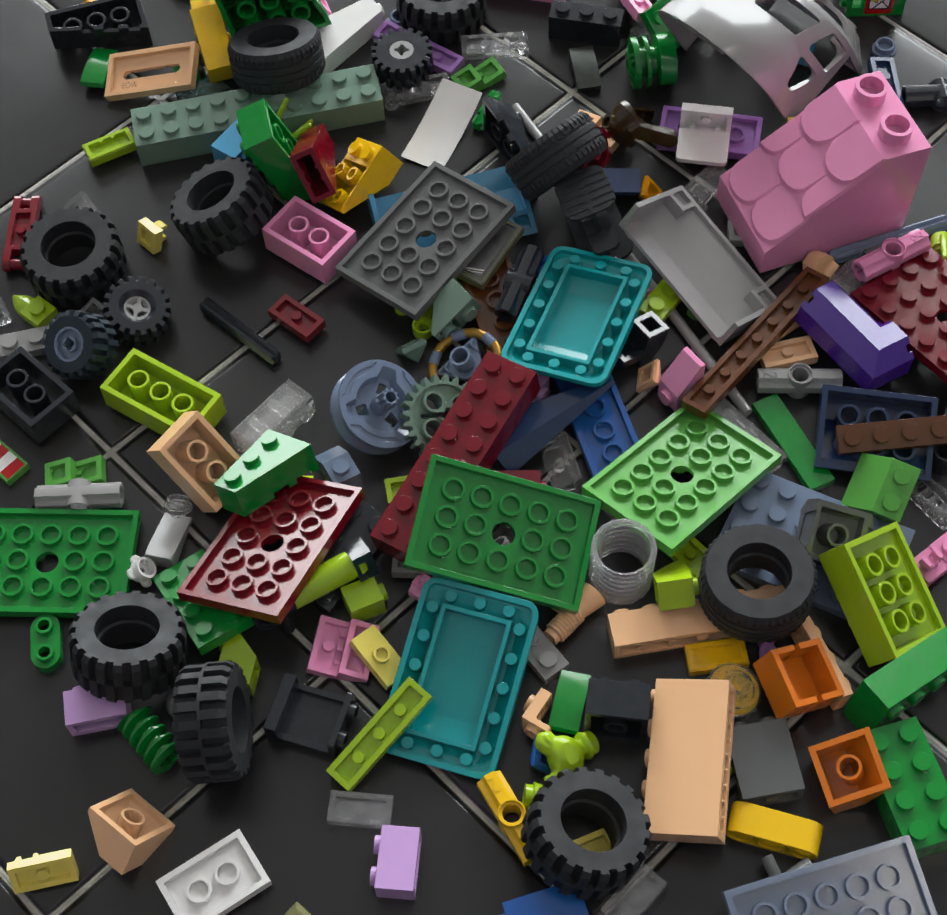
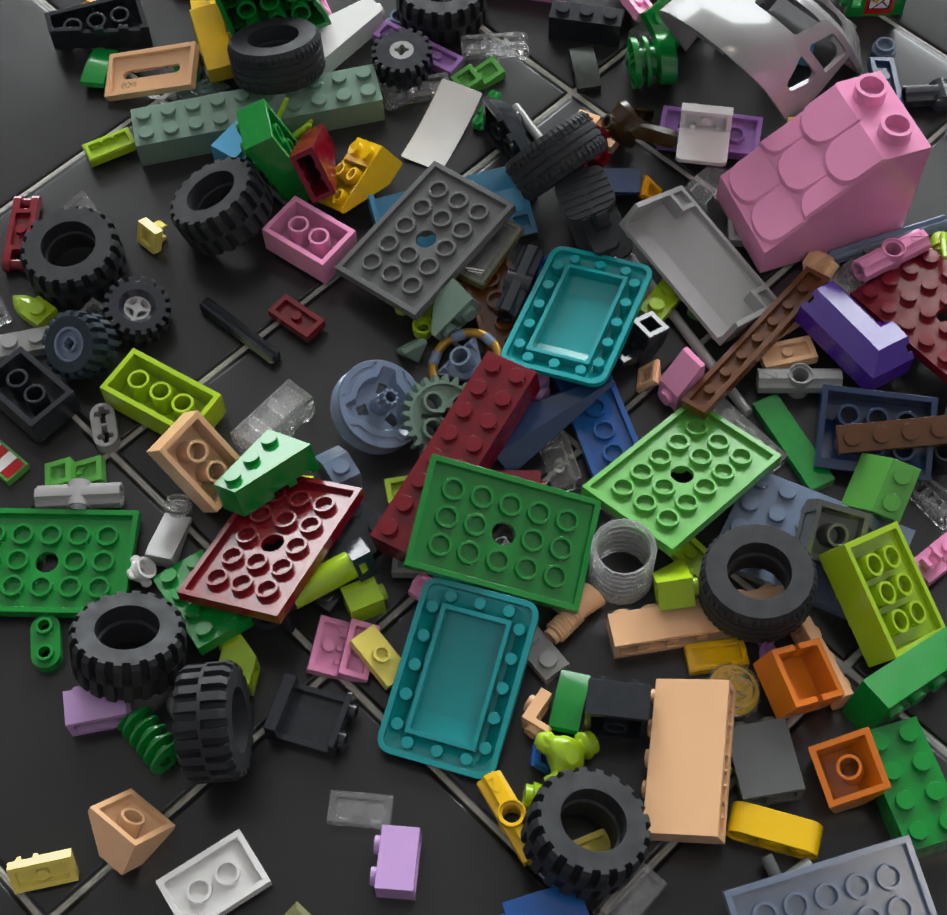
(110, 427): none -> light grey beam
(379, 734): lime plate -> none

